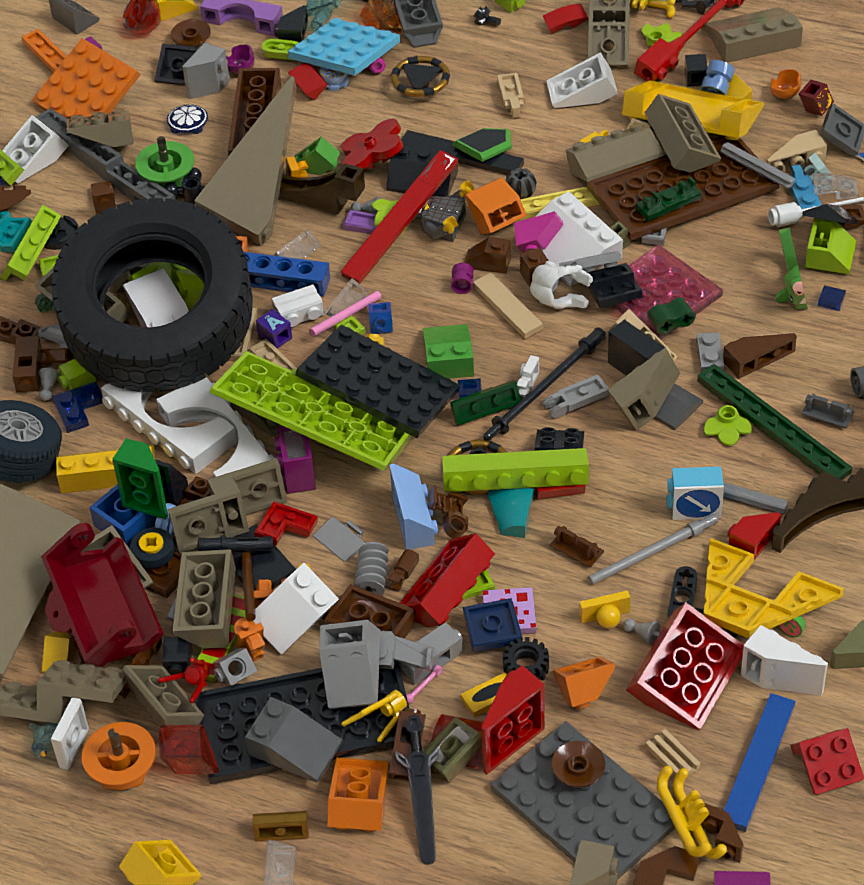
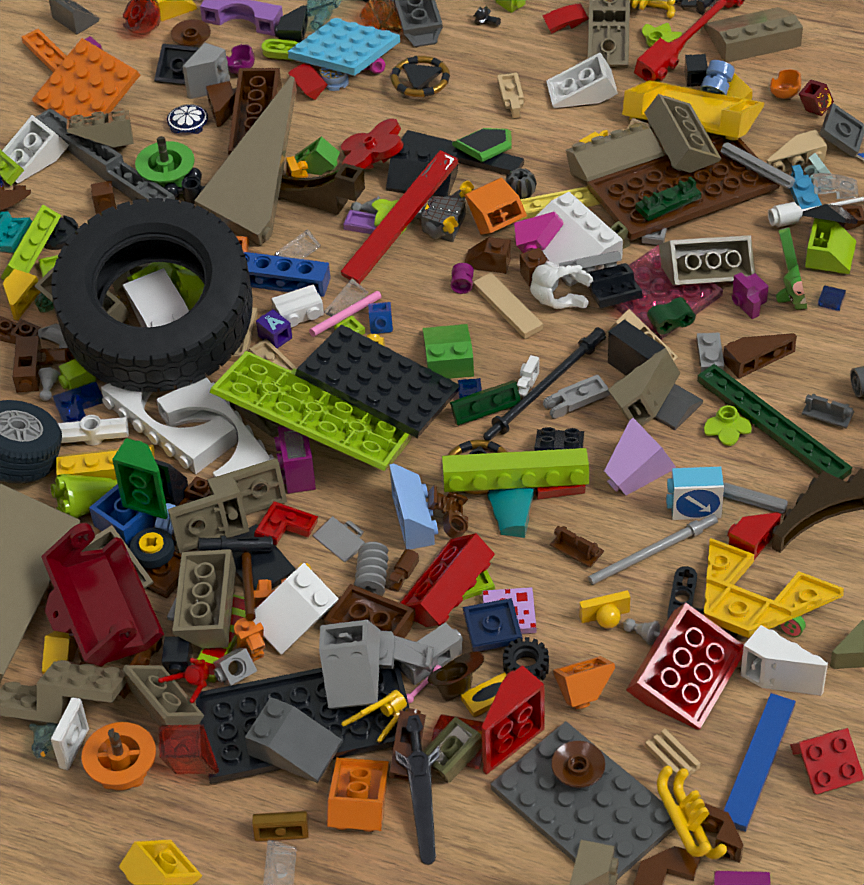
(20, 291): none -> yellow slope
(79, 492): none -> lime cone
(94, 430): none -> white piece
(221, 101): none -> reddish brown slope
(456, 676): none -> dark brown piece
(636, 460): none -> lavender slope
(707, 259): none -> dark tan slope
(749, 293): none -> magenta brick

